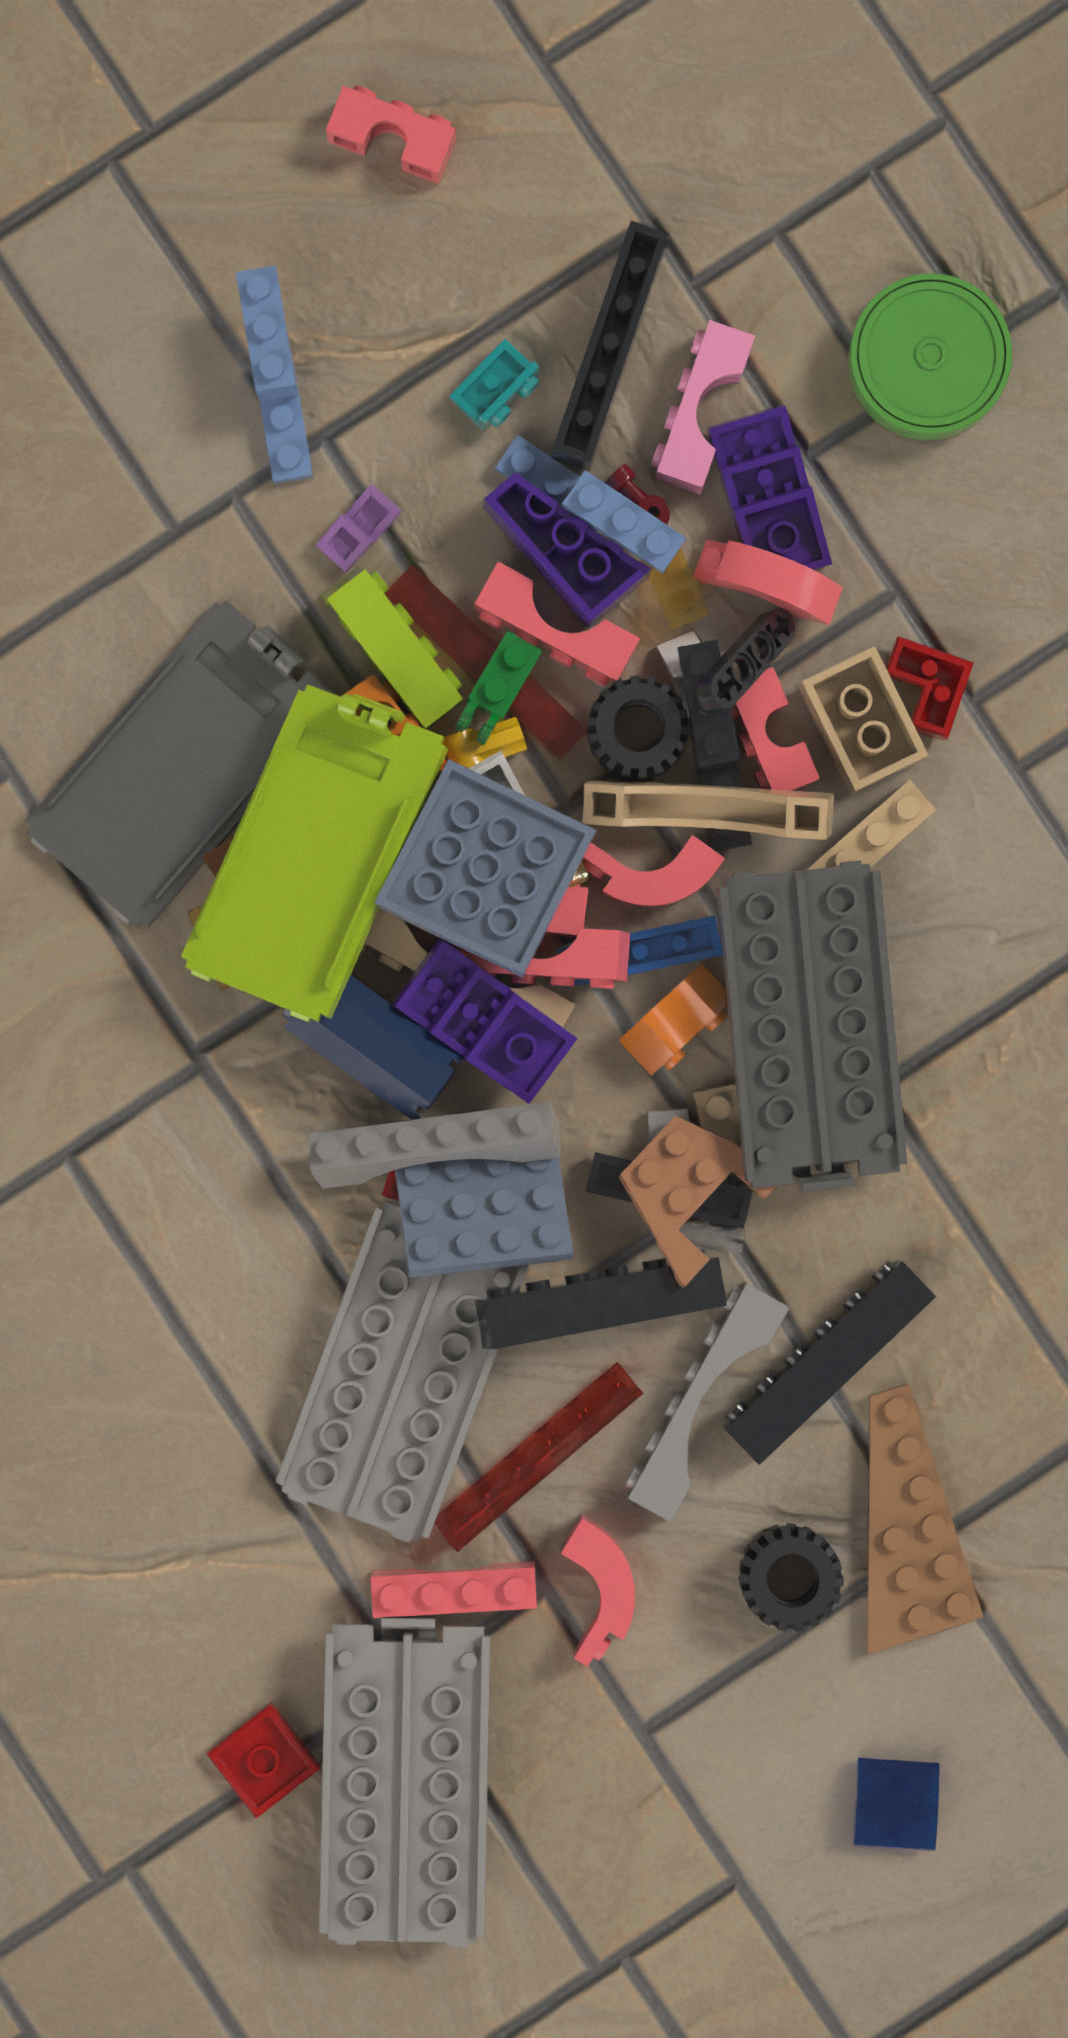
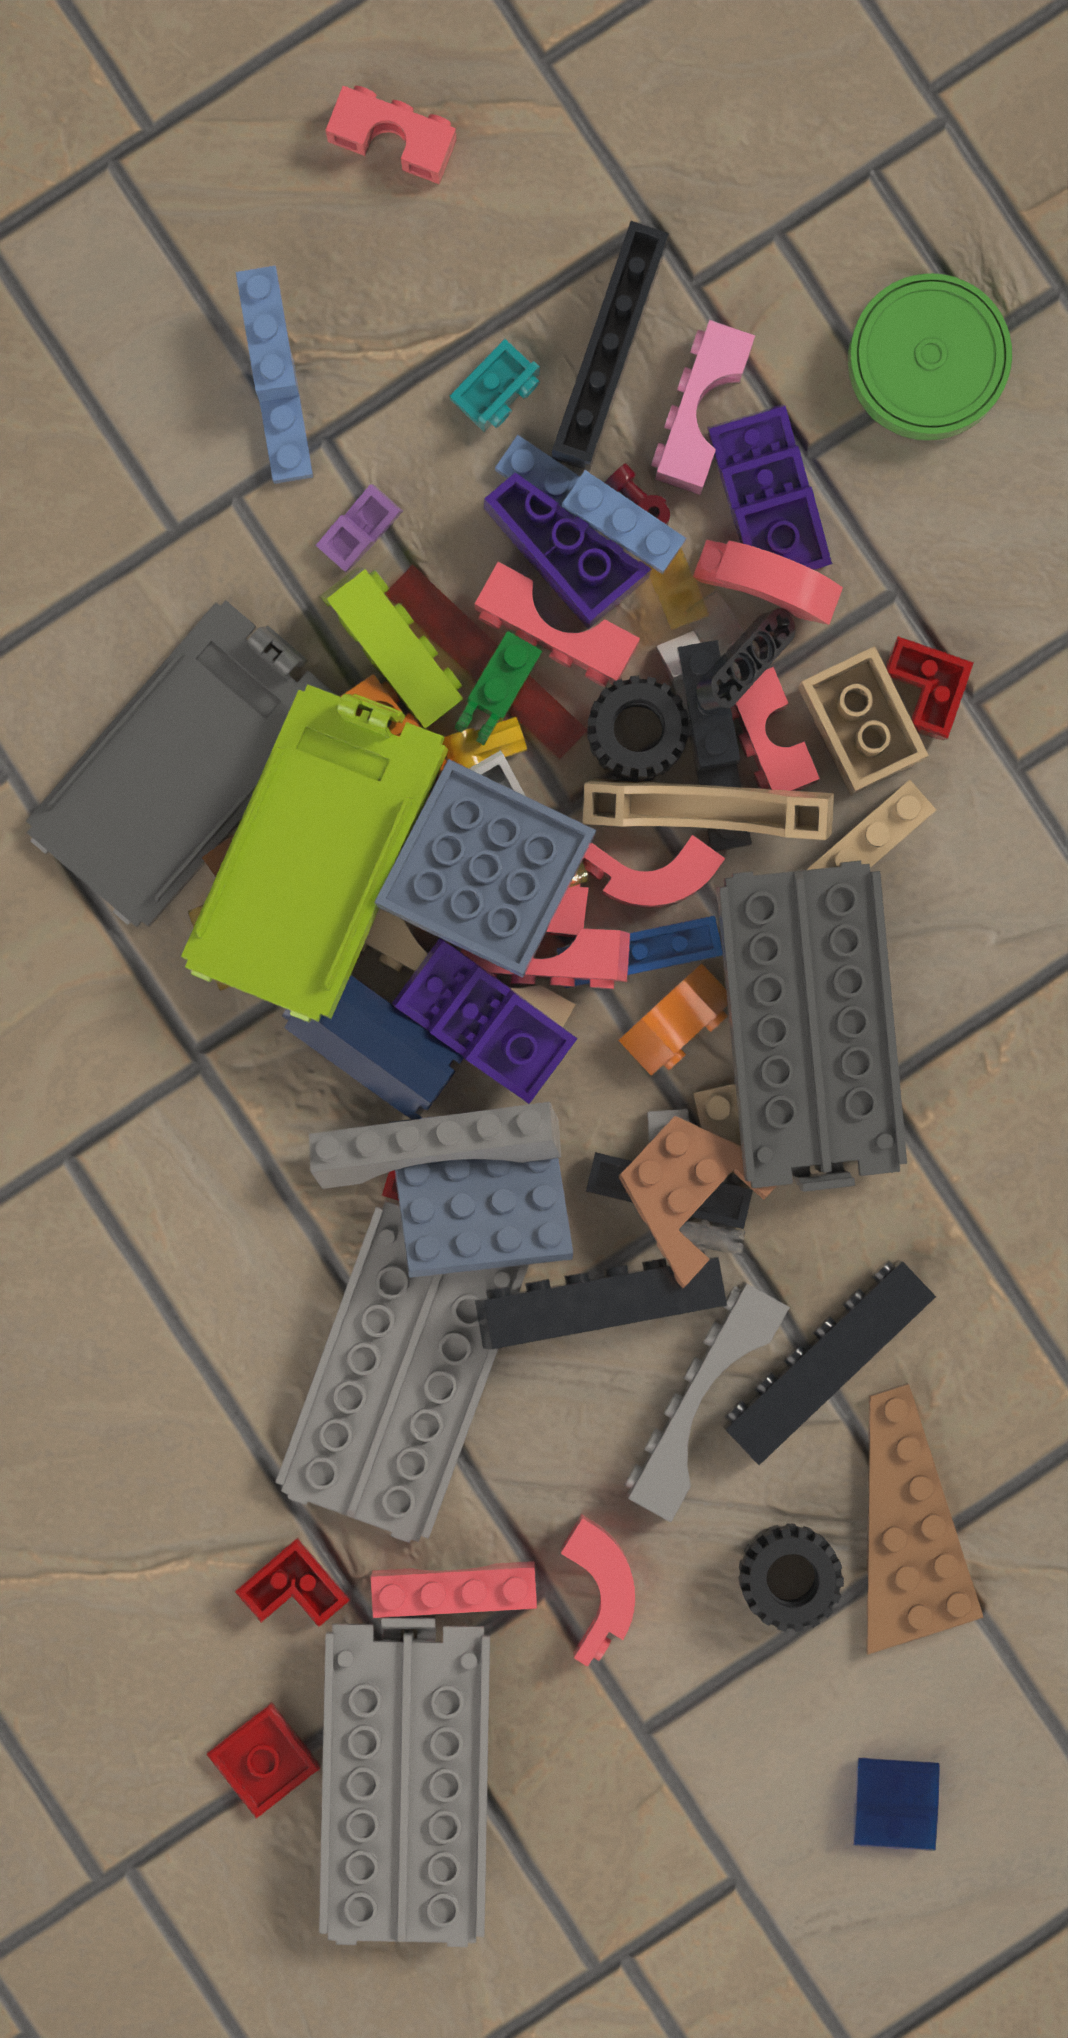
(294, 1575): none -> red brick
(537, 1456): clear red plate -> none

